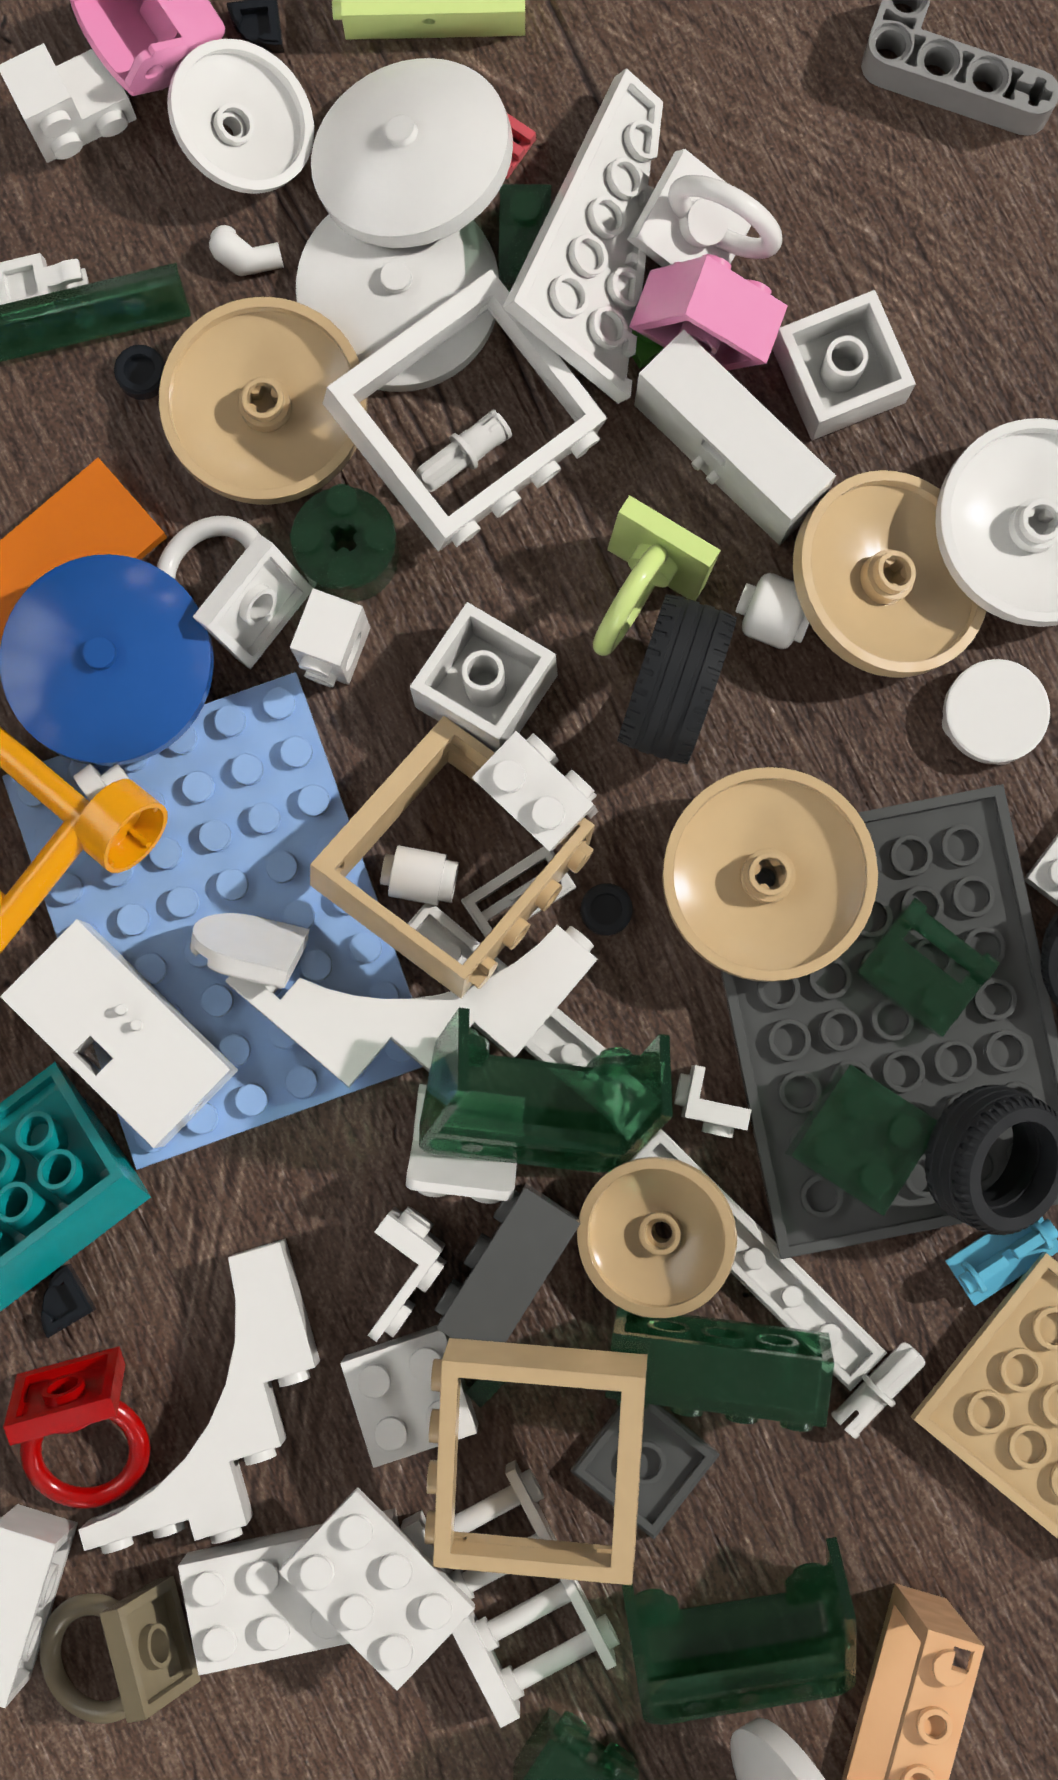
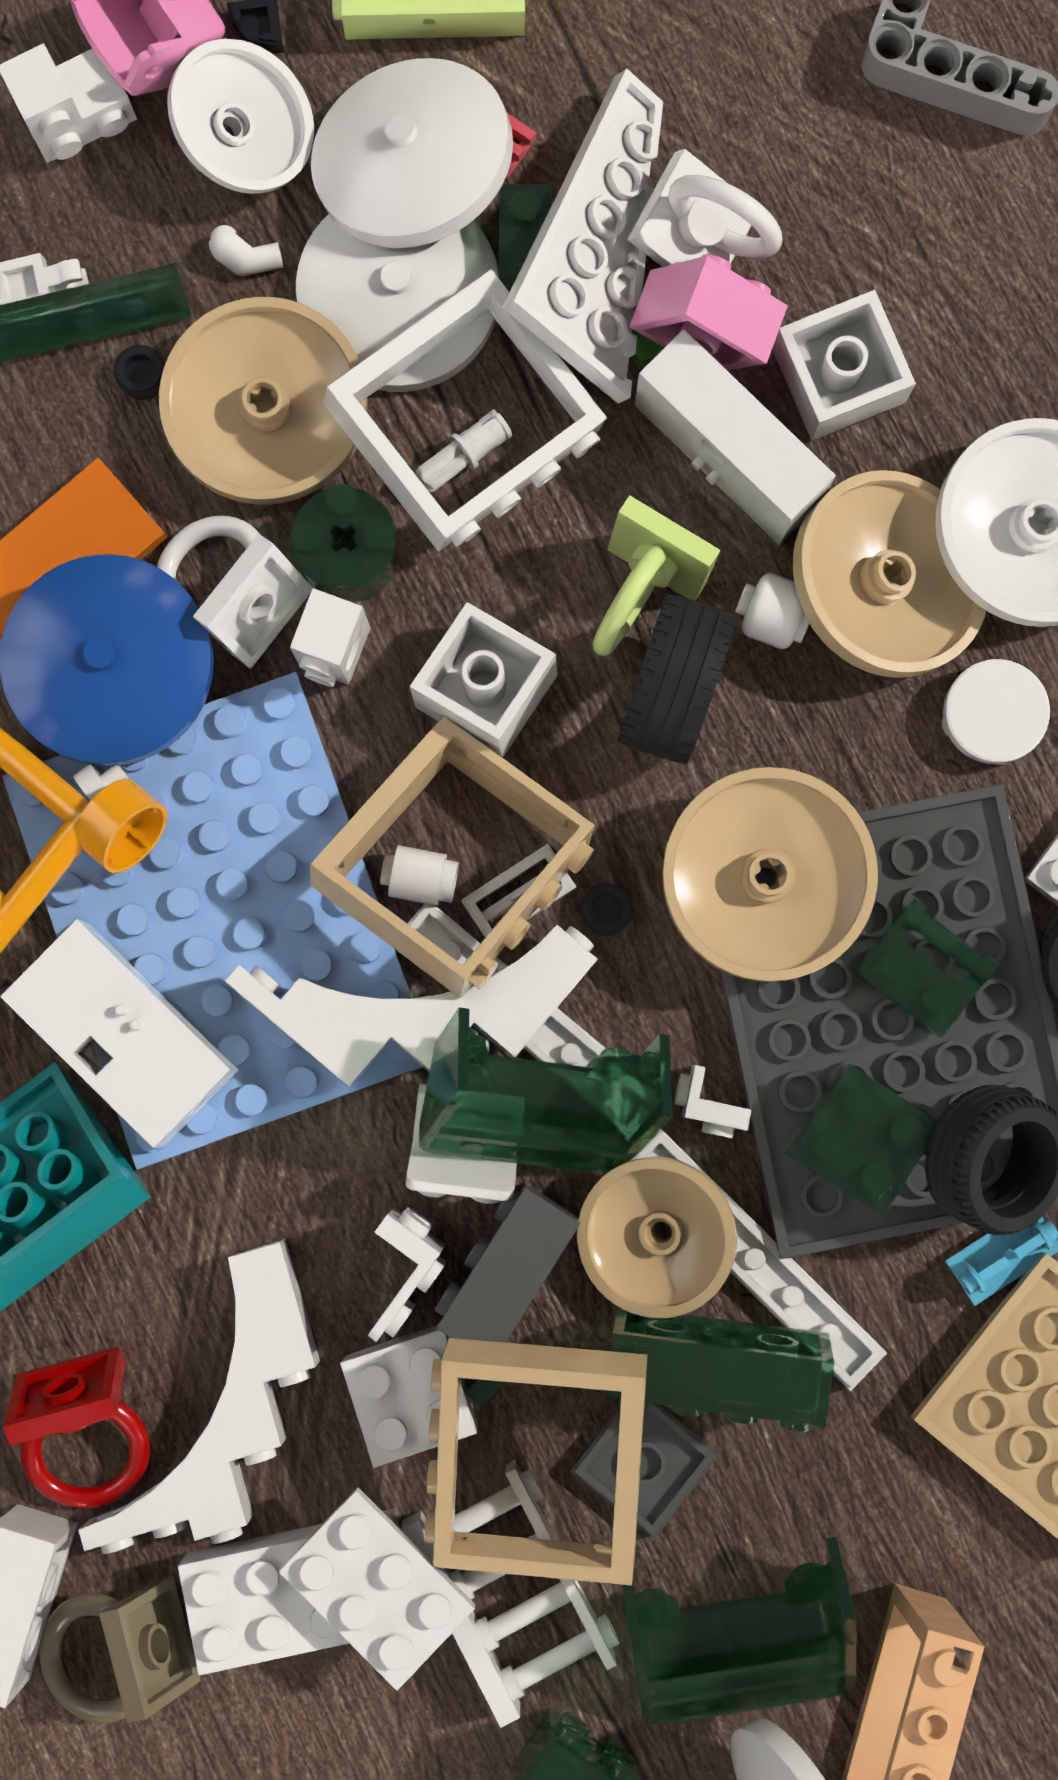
(64, 1301): black tile -> none
(249, 947): white tile -> none
(534, 791): white bracket -> none
(880, 1388): white axle -> none

